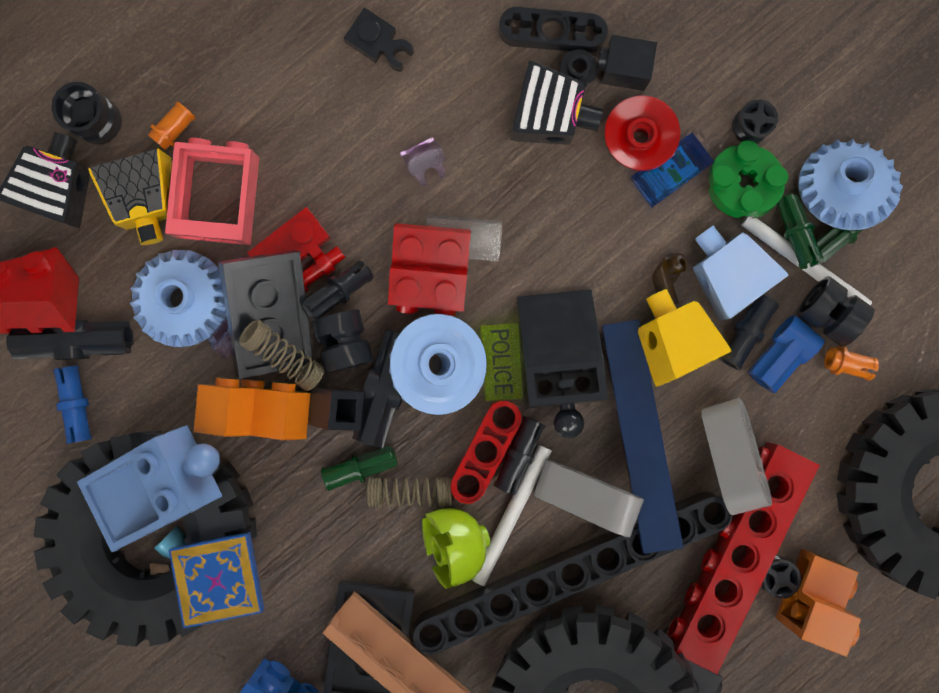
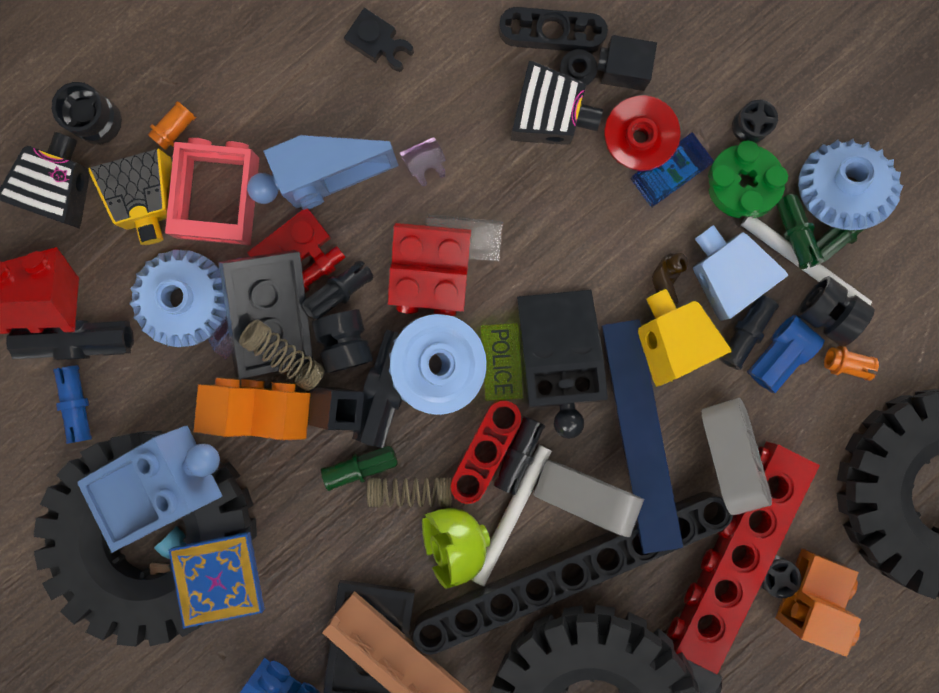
(319, 166): none -> medium blue slope

